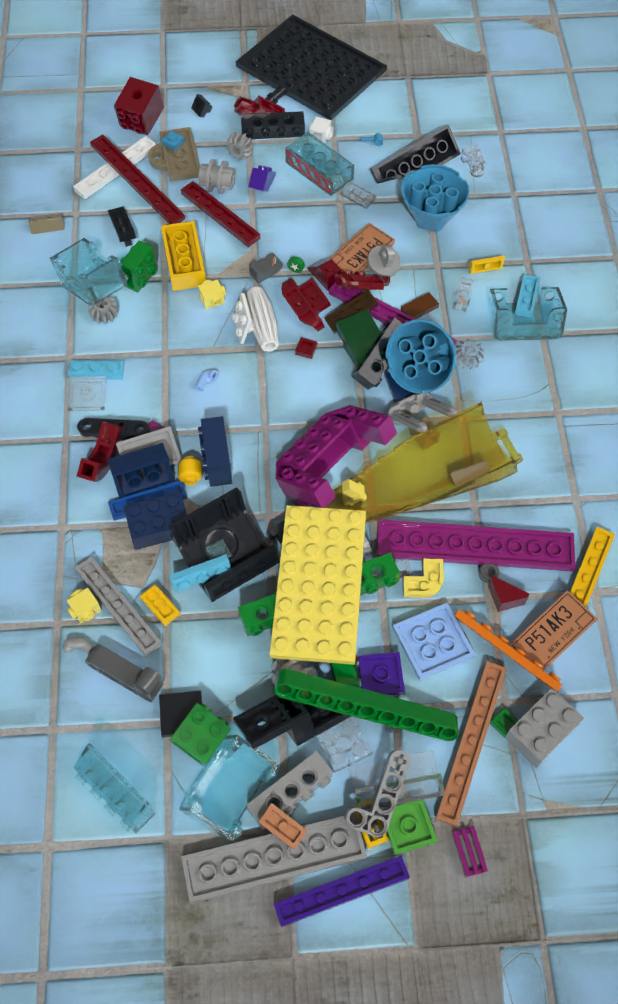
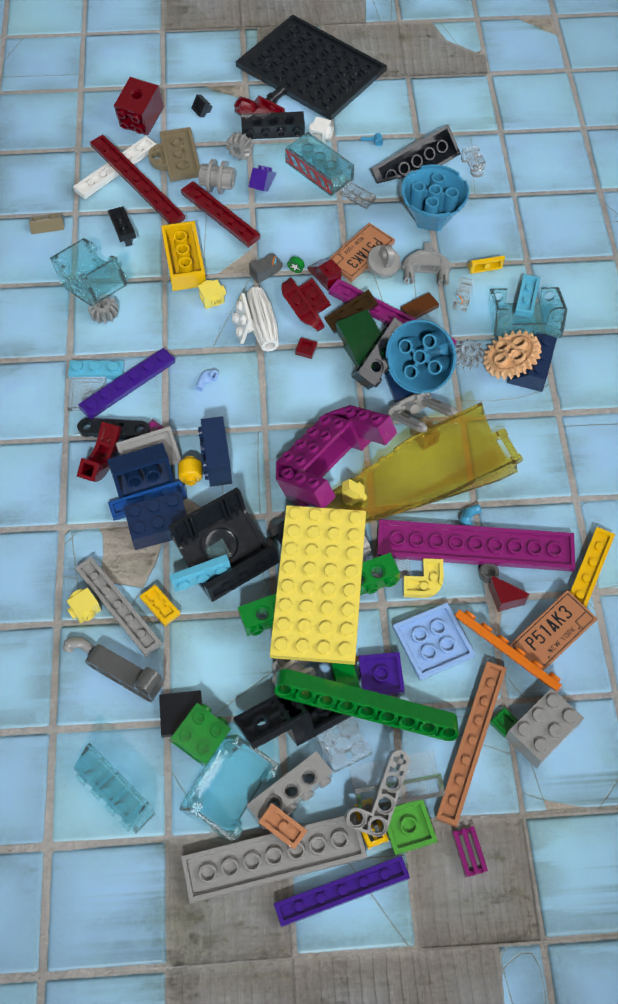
(126, 383): none -> dark purple plate
(139, 265): green brick -> none
(173, 140): dark azure plate -> none
(361, 281): dark red plate -> none
(426, 262): none -> light grey connector
(467, 514): none -> dark azure arm
(468, 473): dark tan slope -> none
(512, 354): none -> light nougat gear
(536, 378): none -> dark blue slope

